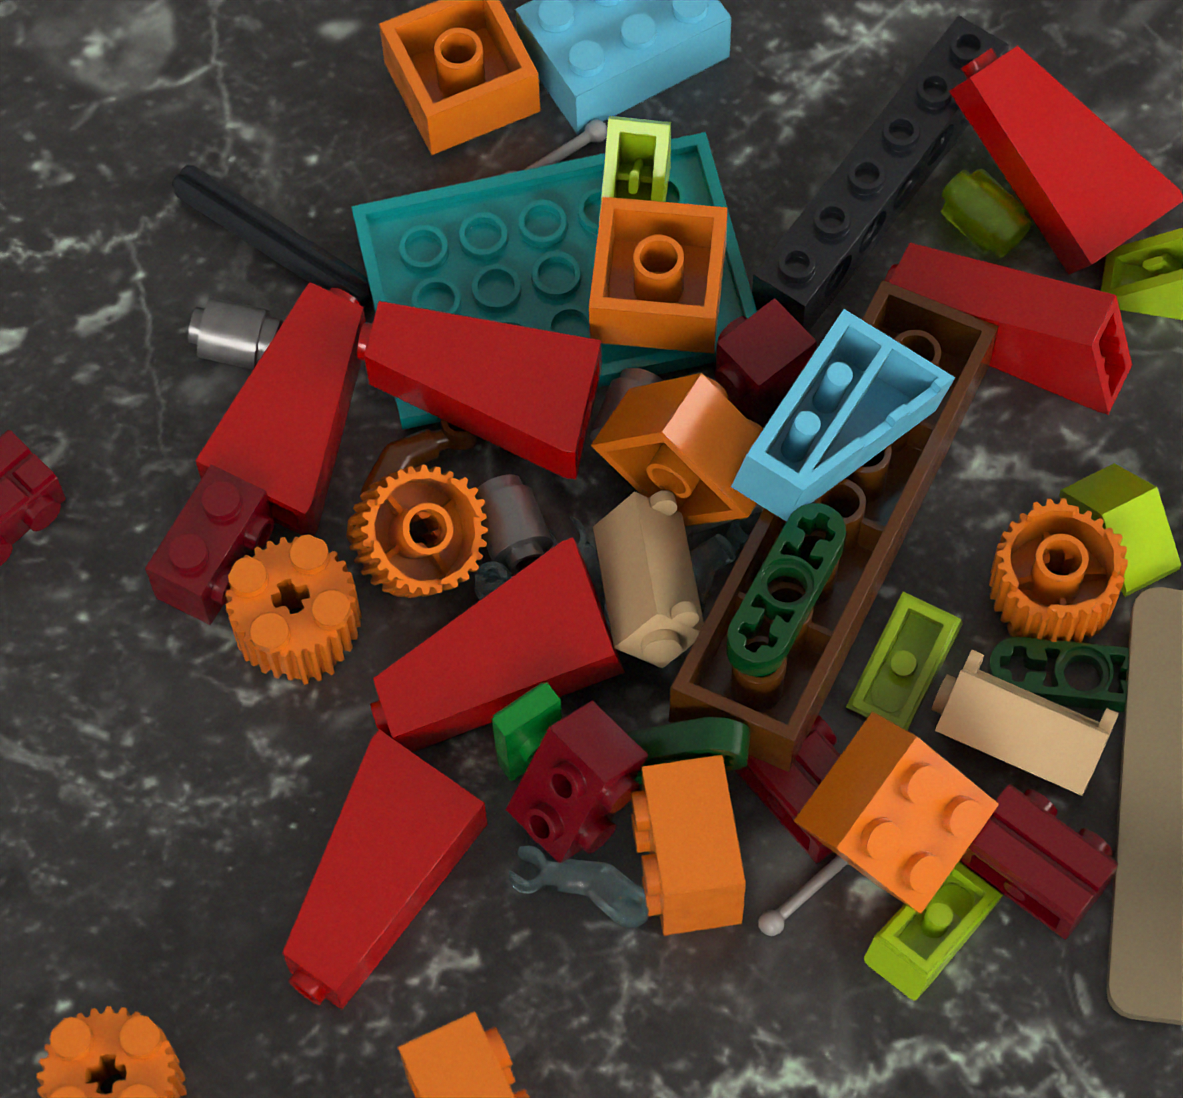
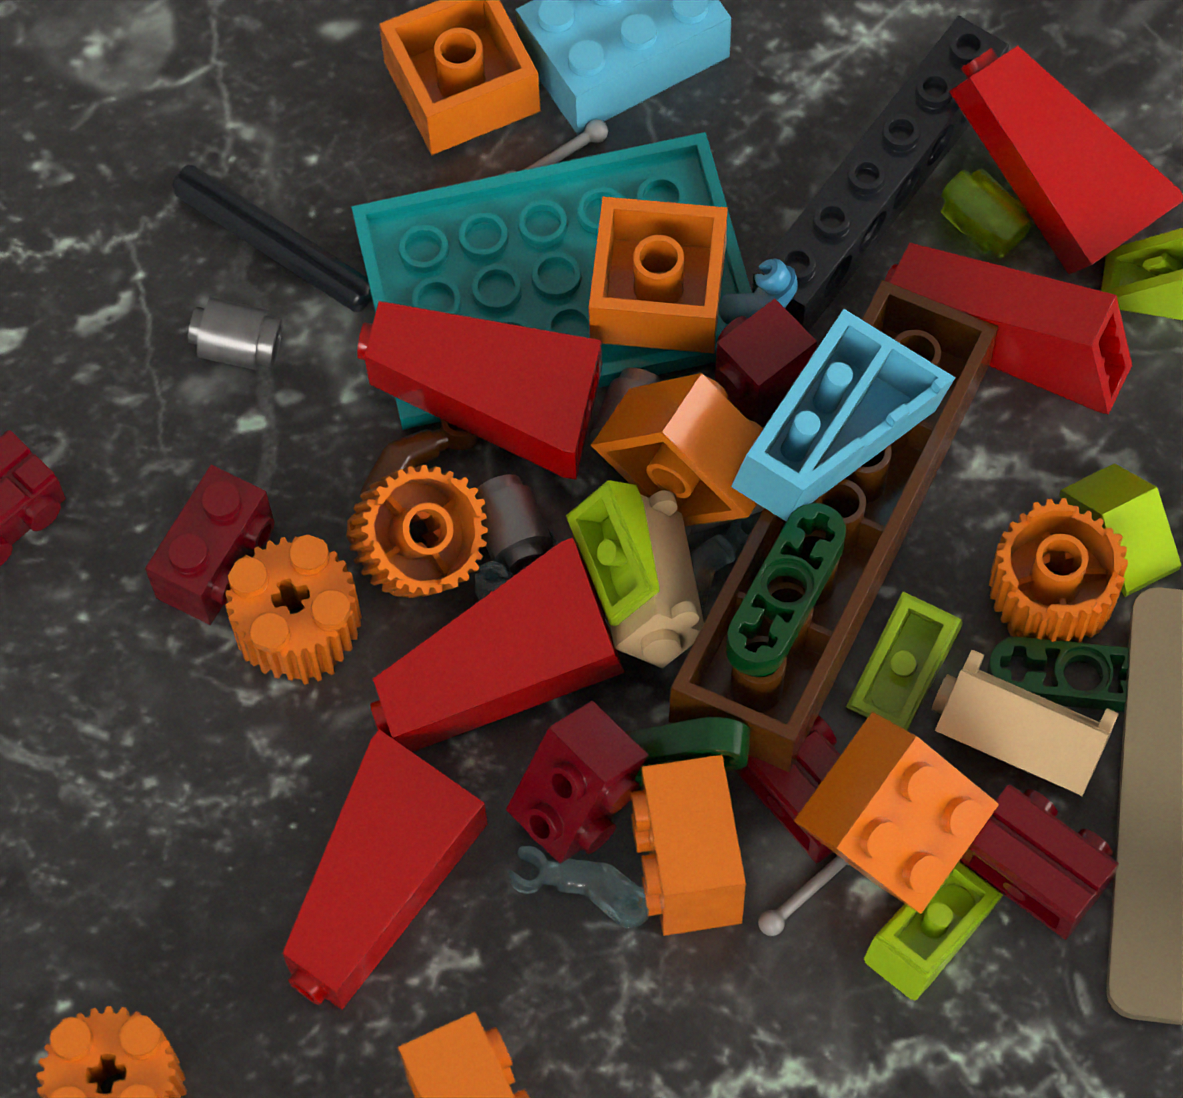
(294, 409): red slope -> none
(522, 727): green plate -> none
(616, 548): none -> lime slope
(637, 159): lime slope -> none
(777, 283): none -> dark azure arm

